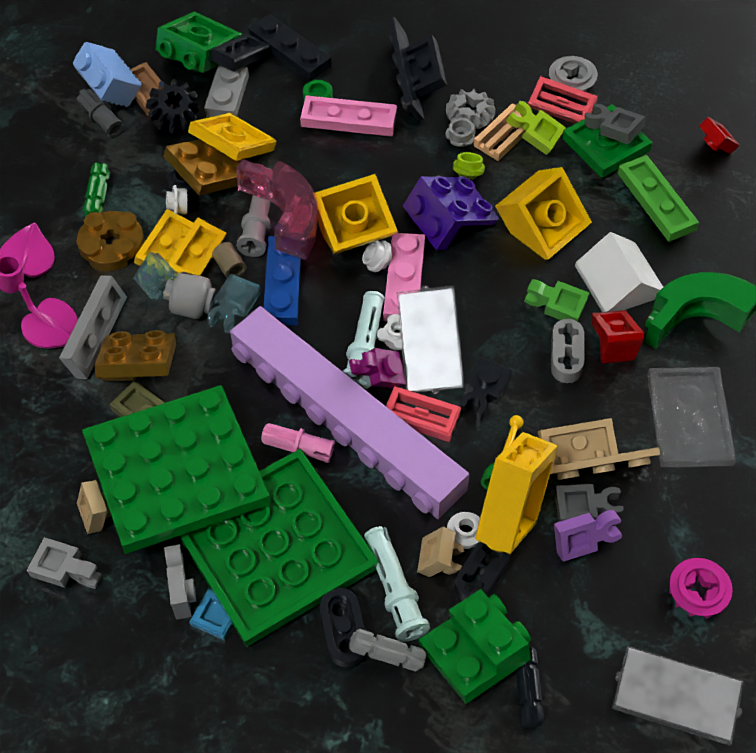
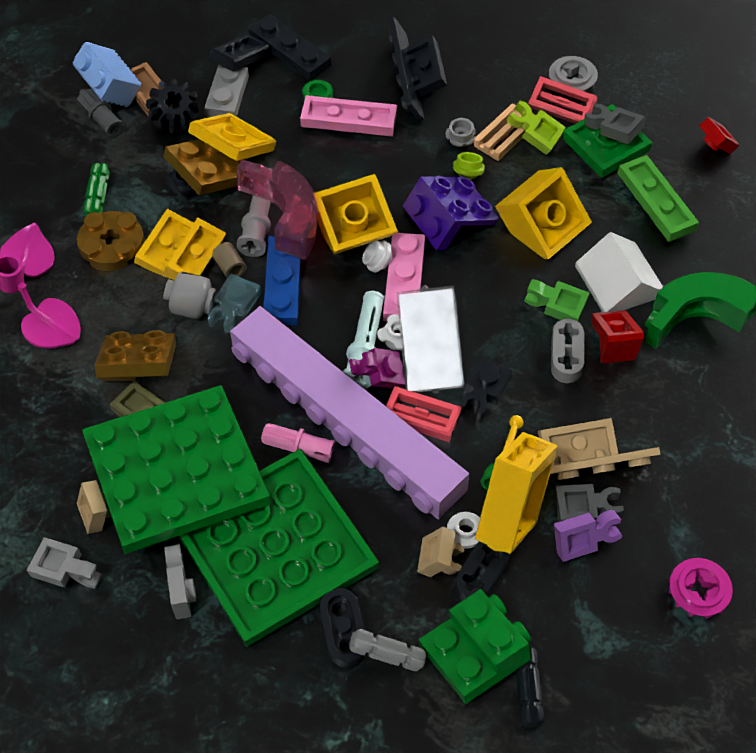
(92, 327): light grey plate -> none
(154, 275): clear light blue plate -> none
(177, 200): white plate -> none
(191, 40): green plate -> none
(211, 617): dark azure tile -> none
(400, 598): light aqua pin -> none
(484, 106): light grey gear -> none
(678, 695): flat silver piece -> none
(691, 417): clear tile -> none

